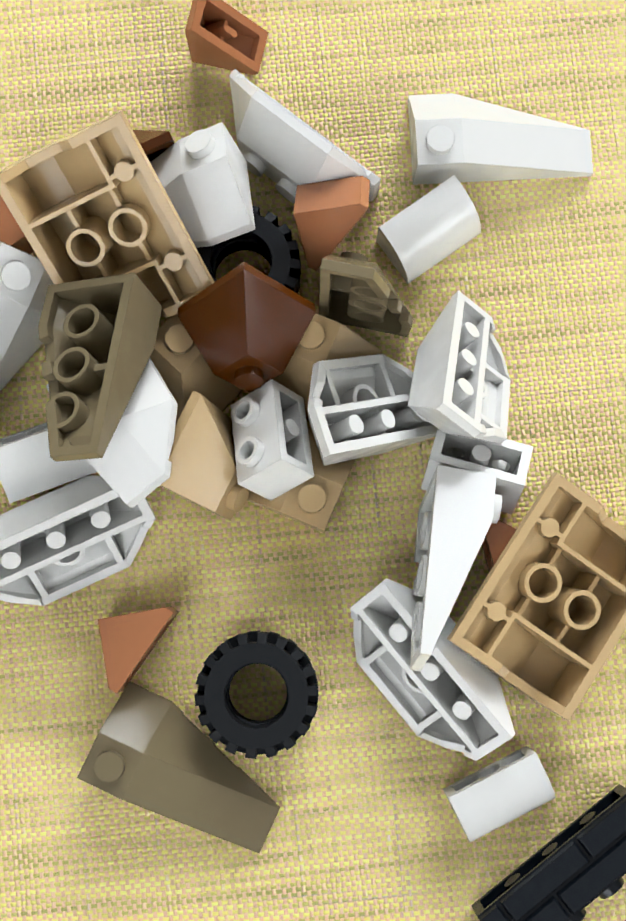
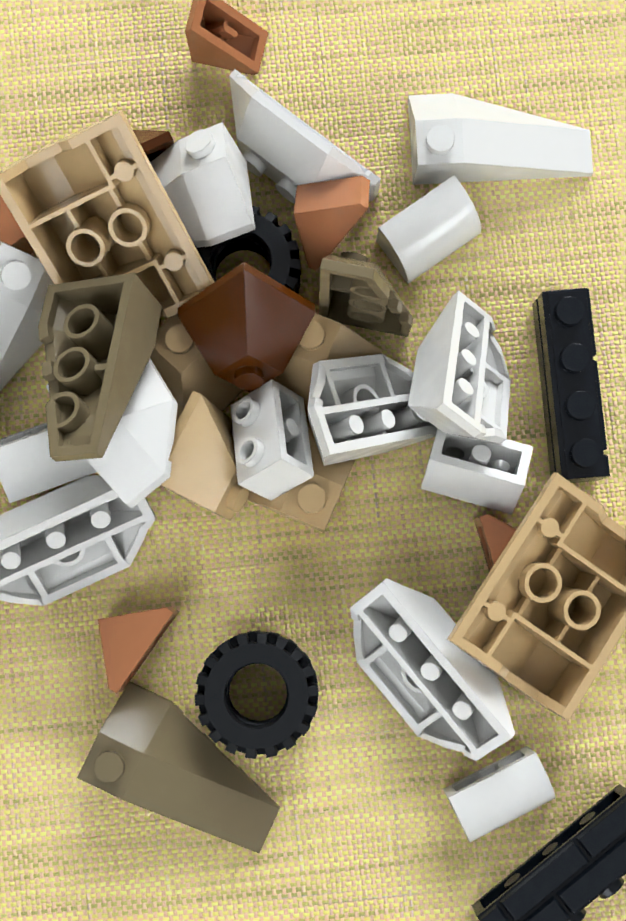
(448, 538): white wedge -> none
(570, 385): none -> black brick

